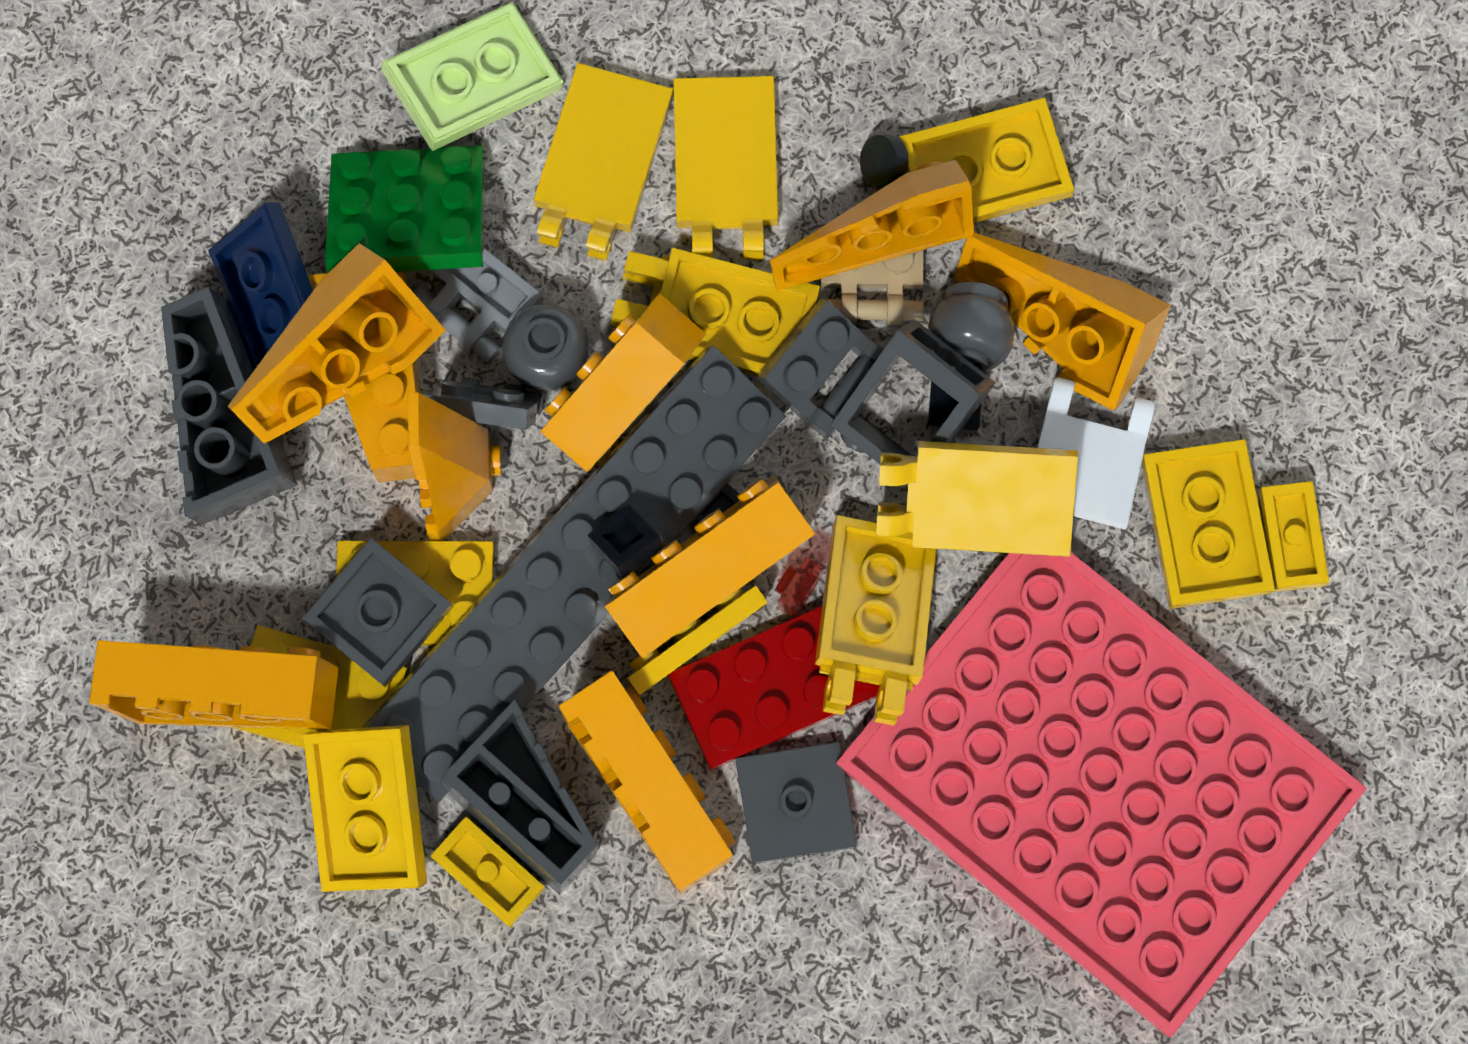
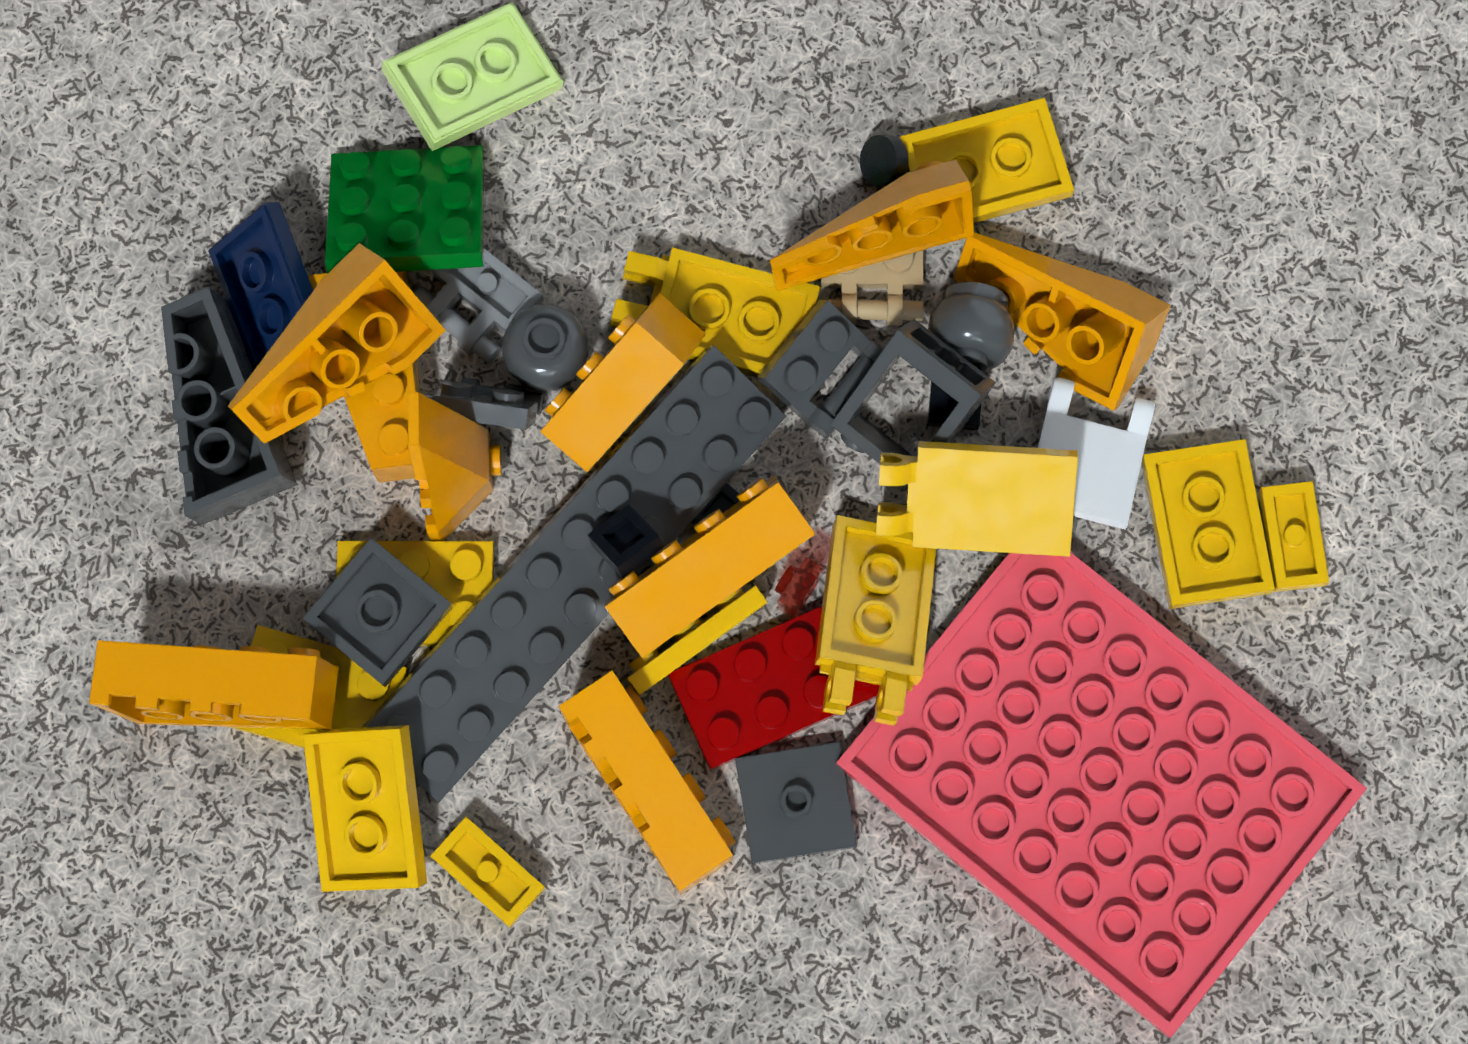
(520, 800): dark grey wedge -> none
(600, 156): yellow tile -> none
(726, 159): yellow tile -> none

